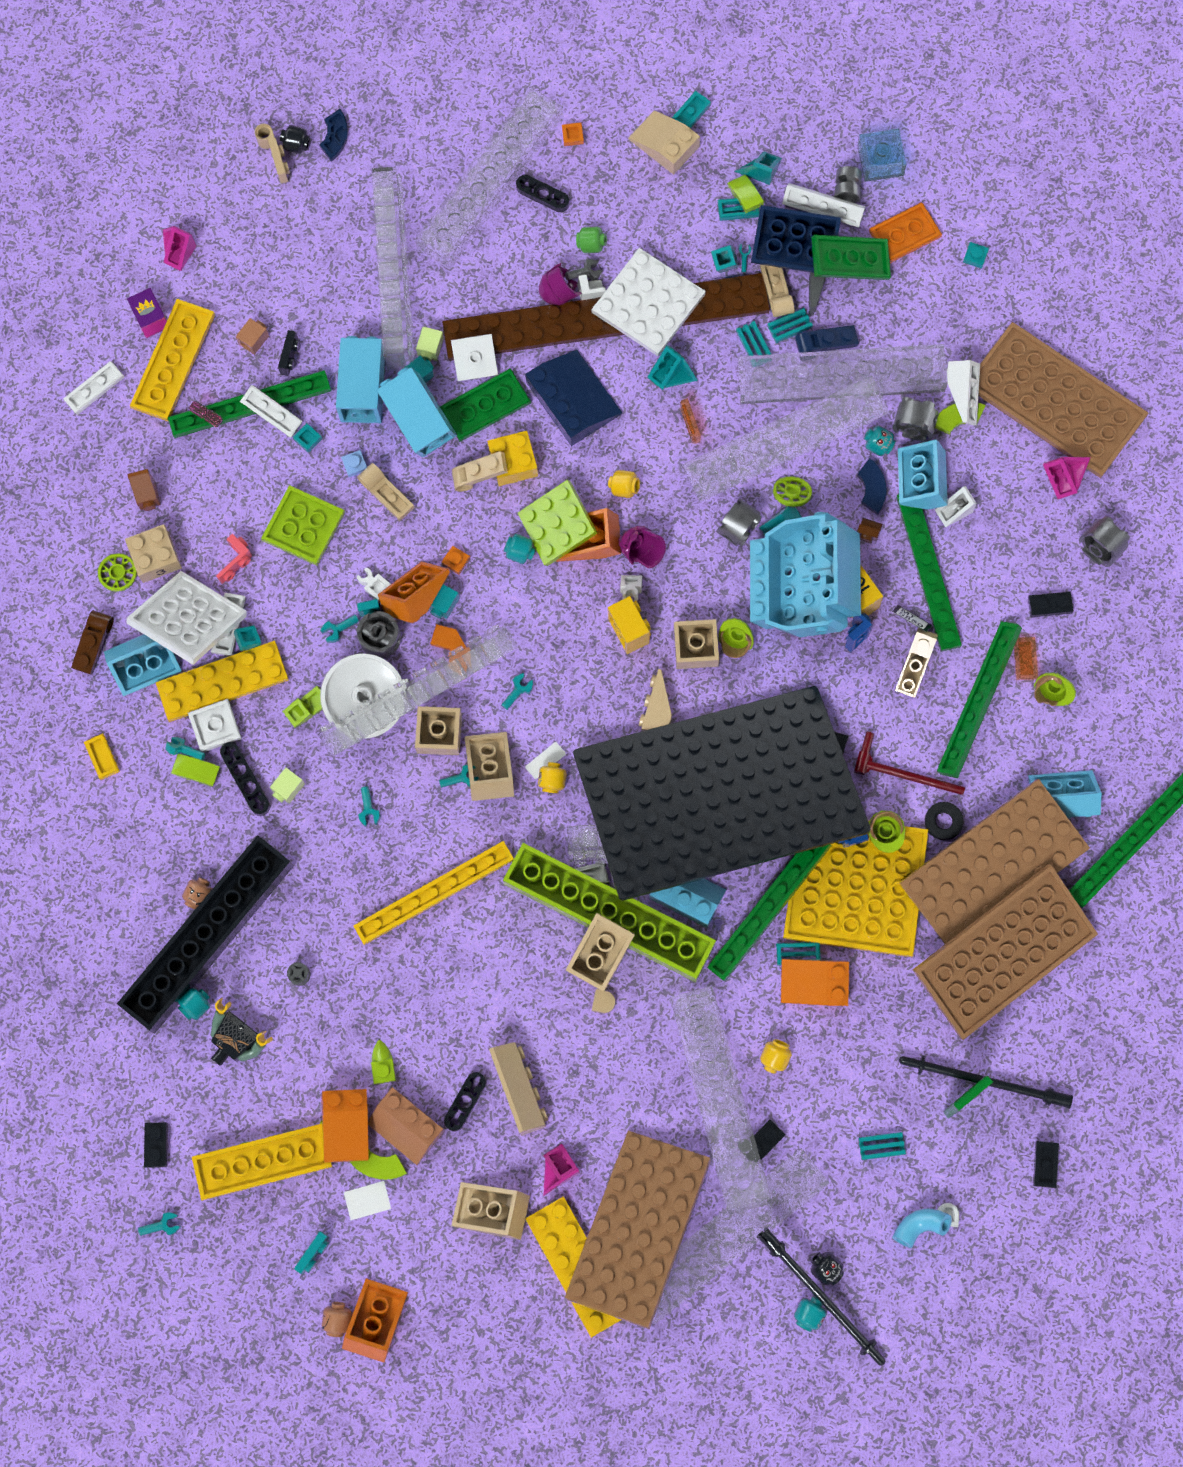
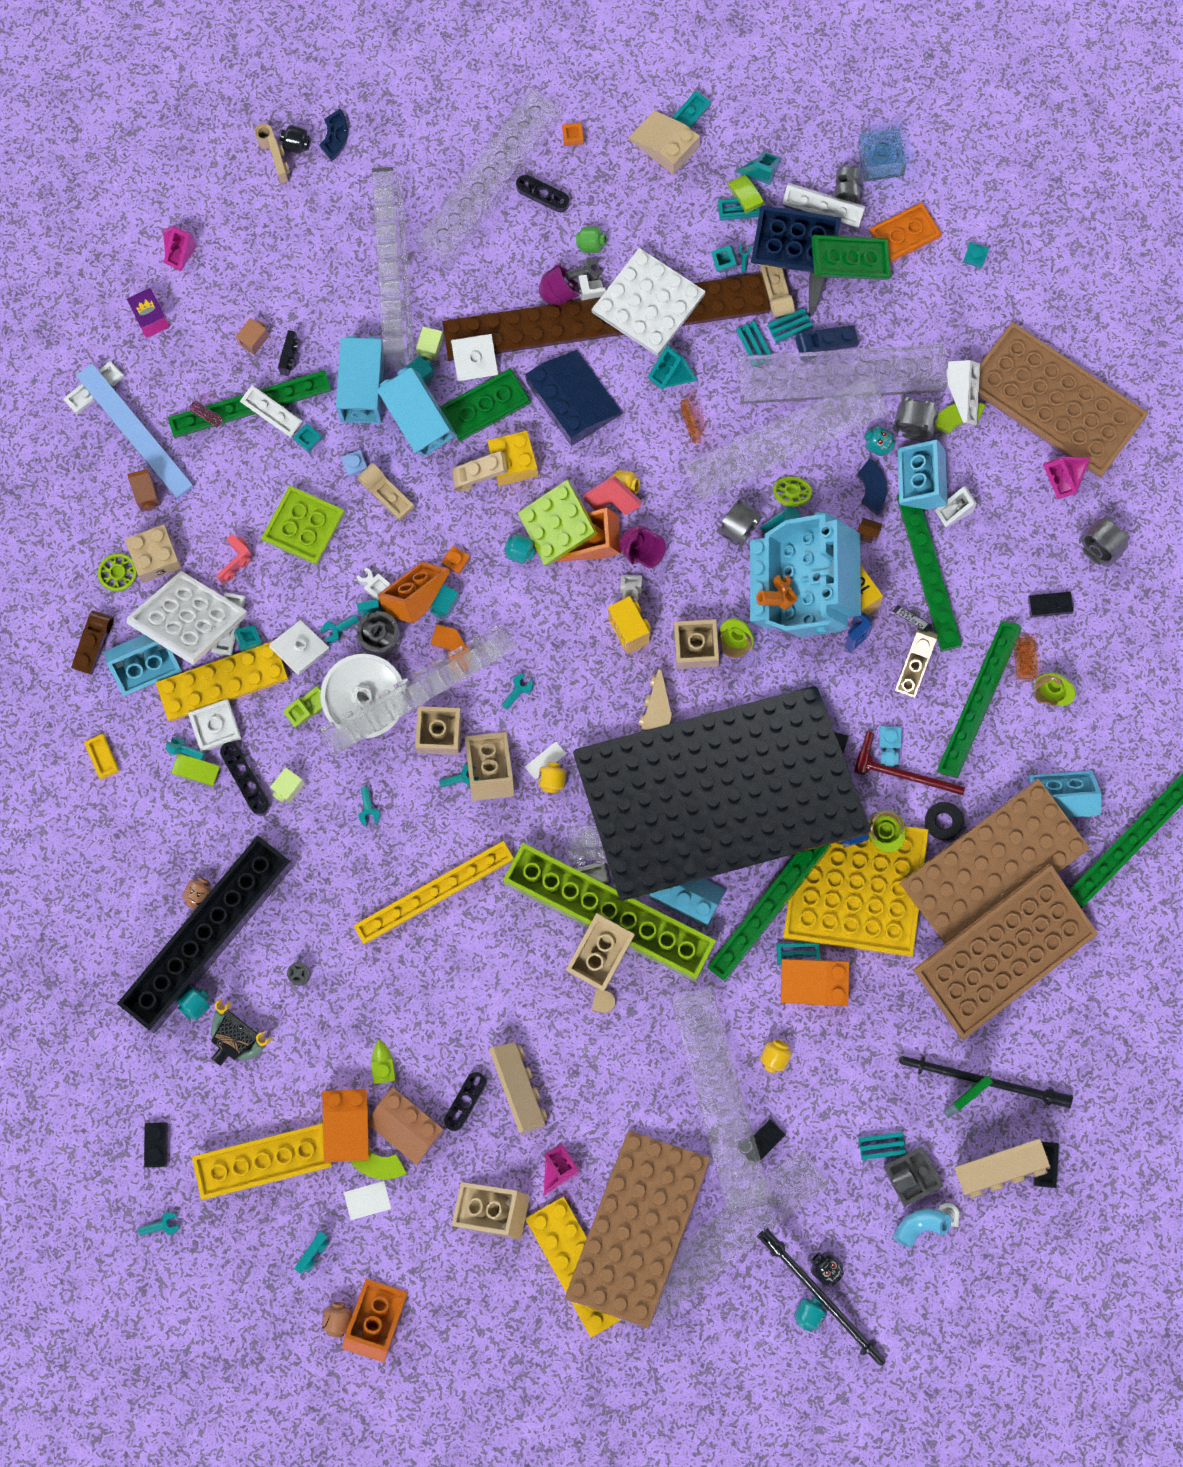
(134, 431): none -> light blue tile
(172, 360): yellow plate -> none
(299, 647): none -> white plate
(612, 492): none -> coral tile
(783, 597): none -> orange bar
(890, 740): none -> medium azure plate
(913, 1176): none -> flat silver plate
(1002, 1168): none -> tan slope

